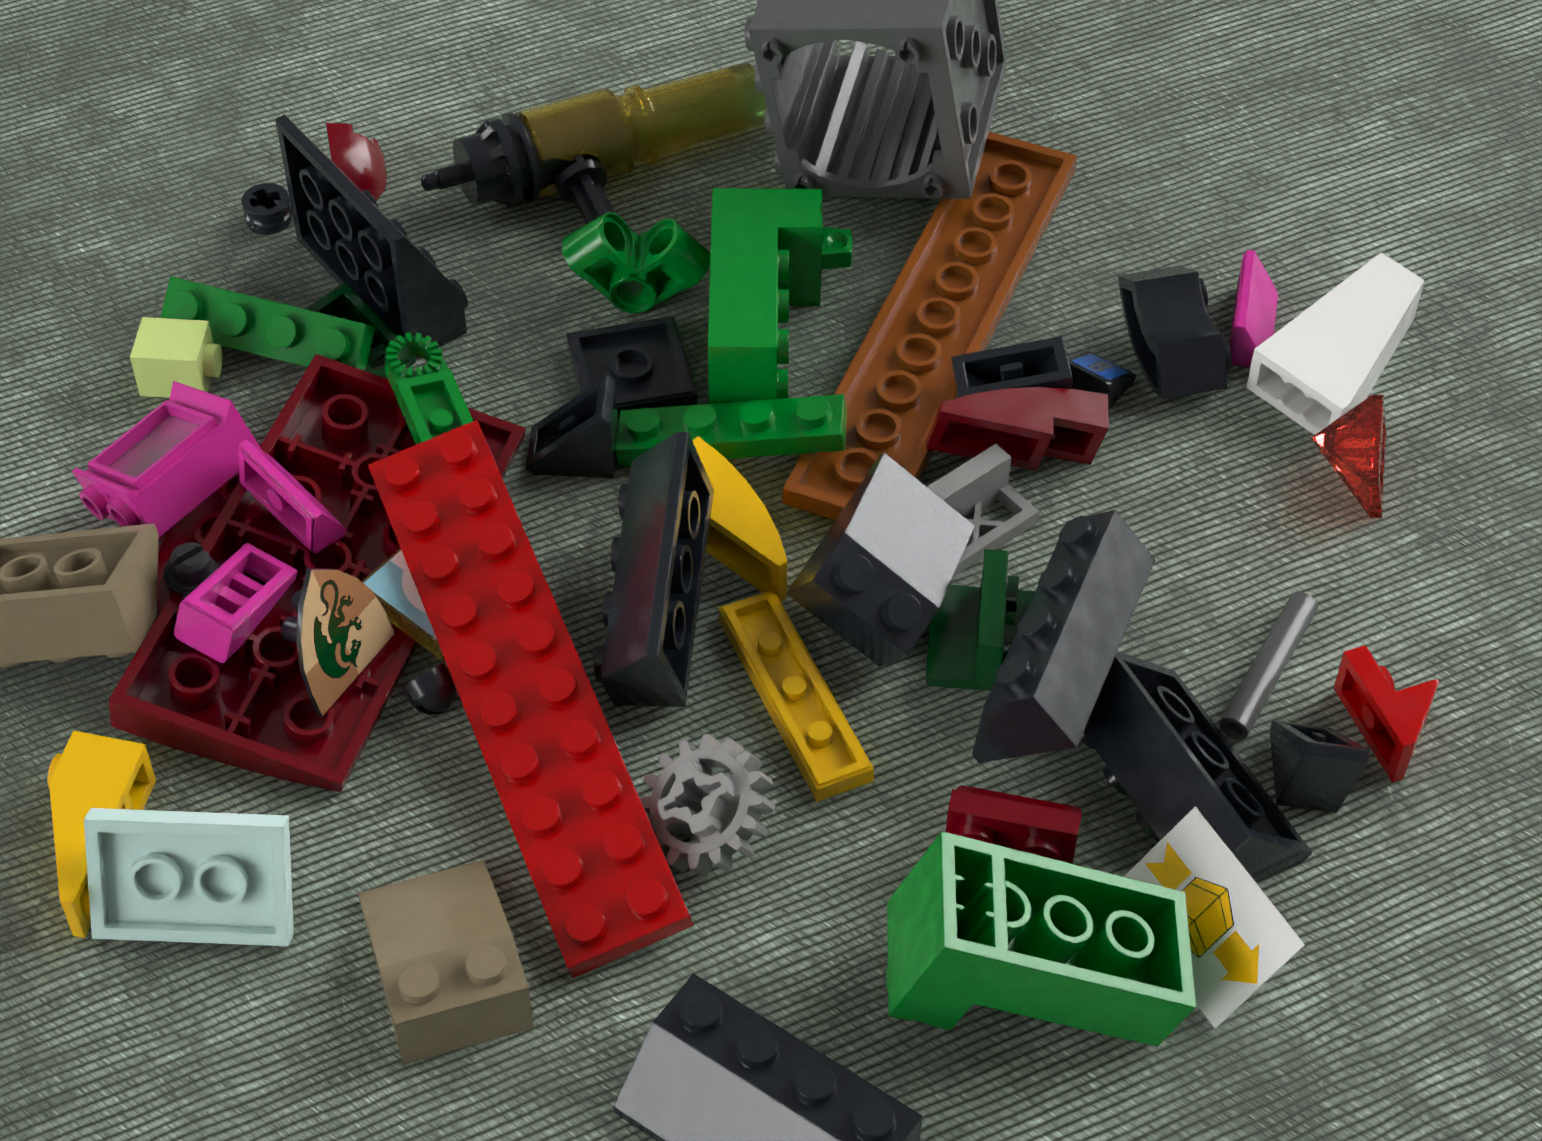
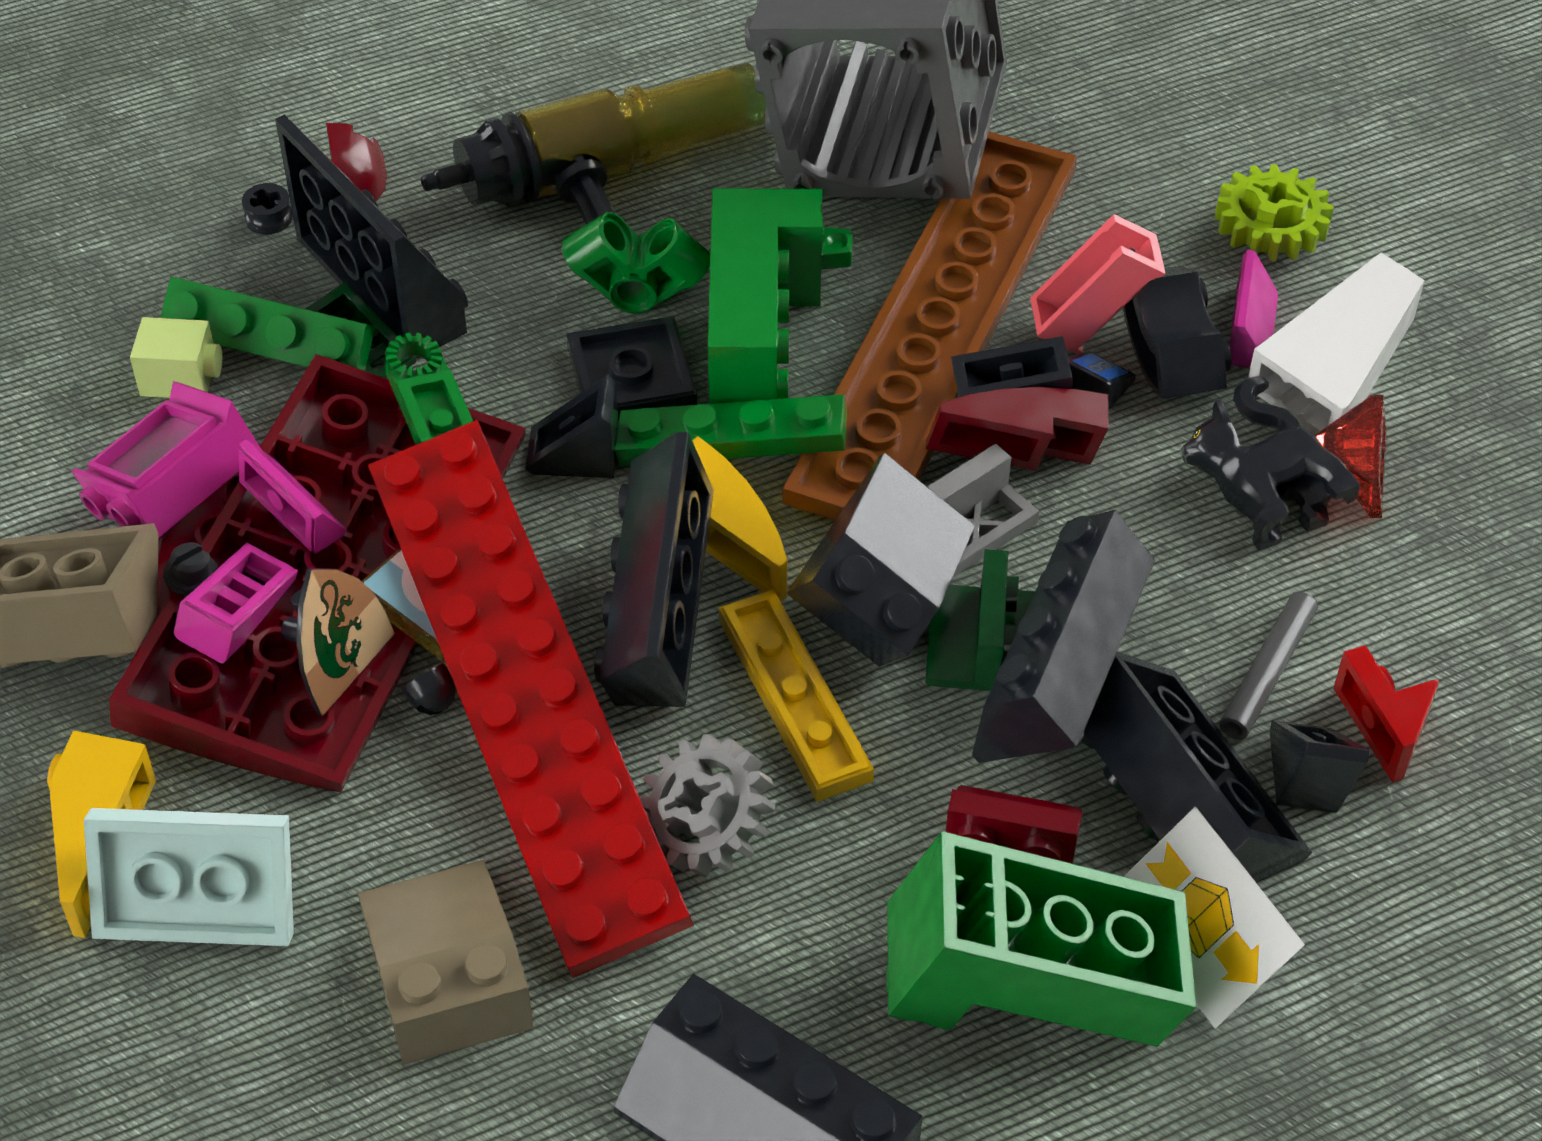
(1096, 282): none -> coral window
(1268, 472): none -> black animal
(1273, 212): none -> lime gear

